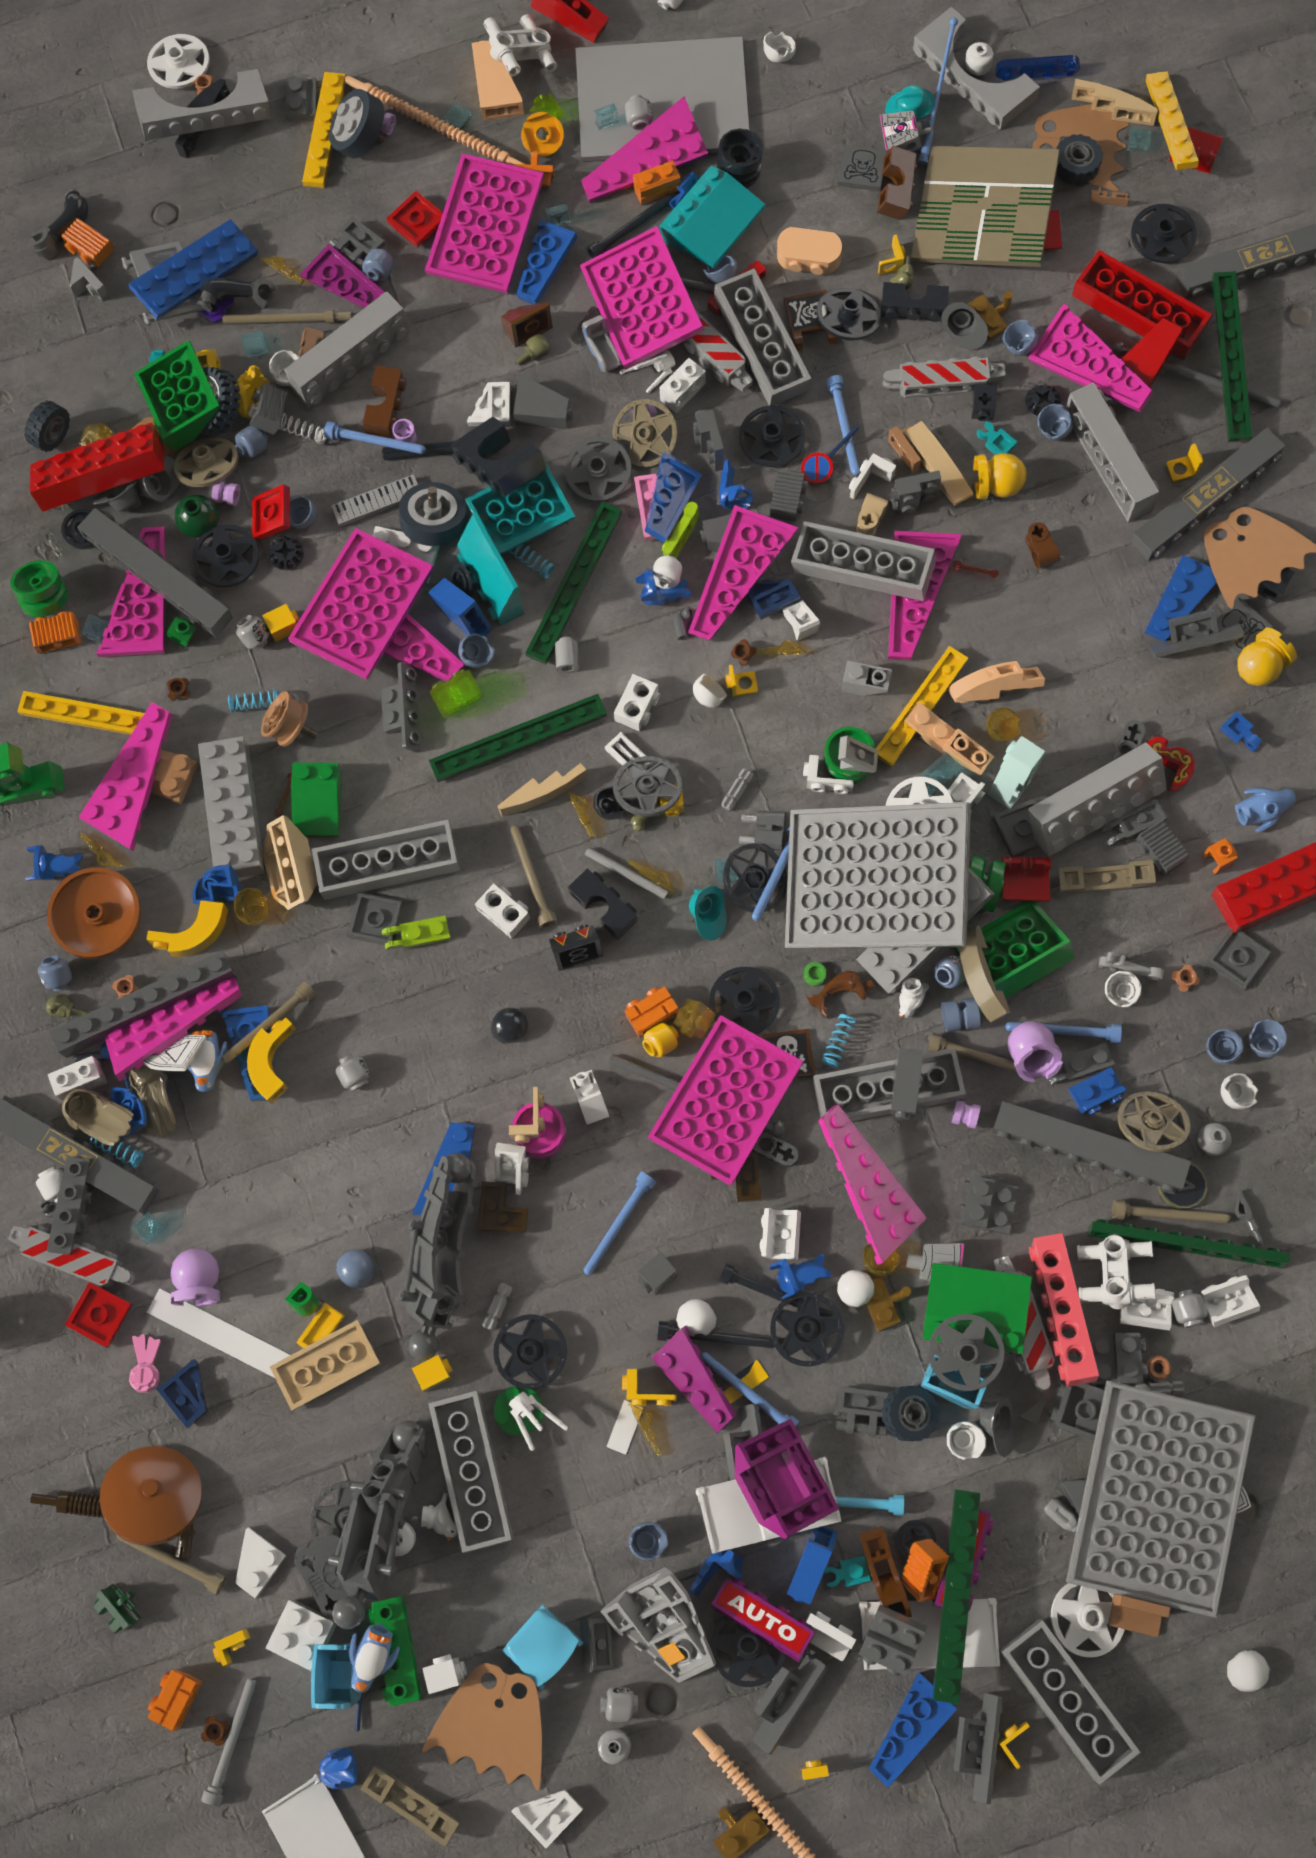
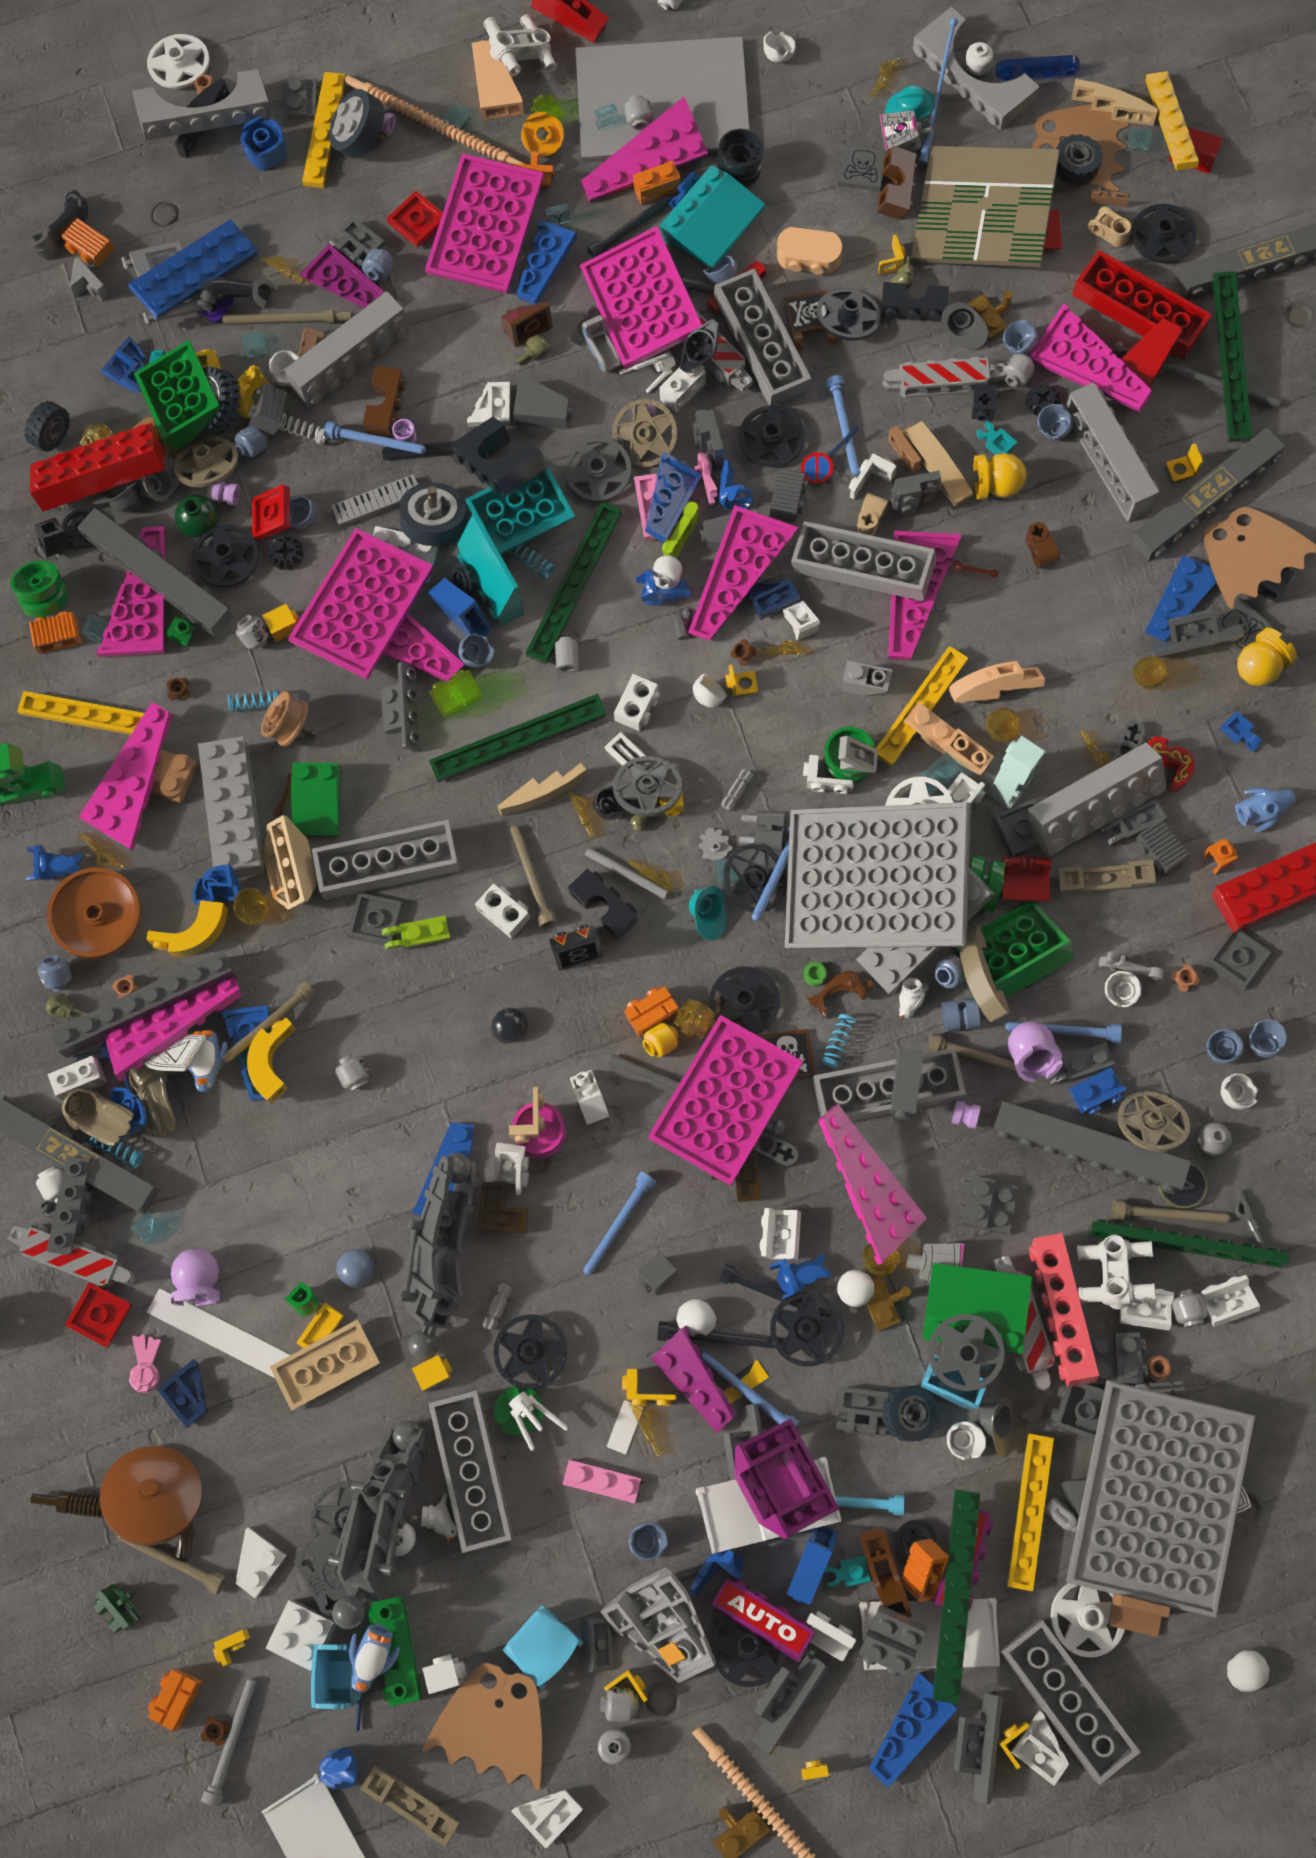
(51, 537): none -> black brick
(124, 364): none -> blue brick
(263, 143): none -> blue brick
(602, 1481): none -> bright pink plate
(636, 1681): none -> yellow bracket
(700, 346): none -> black hat
(705, 468): none -> bright pink piece
(714, 844): none -> light grey piece
(885, 73): none -> clear yellow hand
(1018, 370): none -> light grey head
(1030, 1512): none -> yellow plate
(1041, 1750): none -> white wing
(1093, 749): none -> clear yellow hand
(1107, 226): none -> tan piece
(1150, 673): none -> clear yellow hair

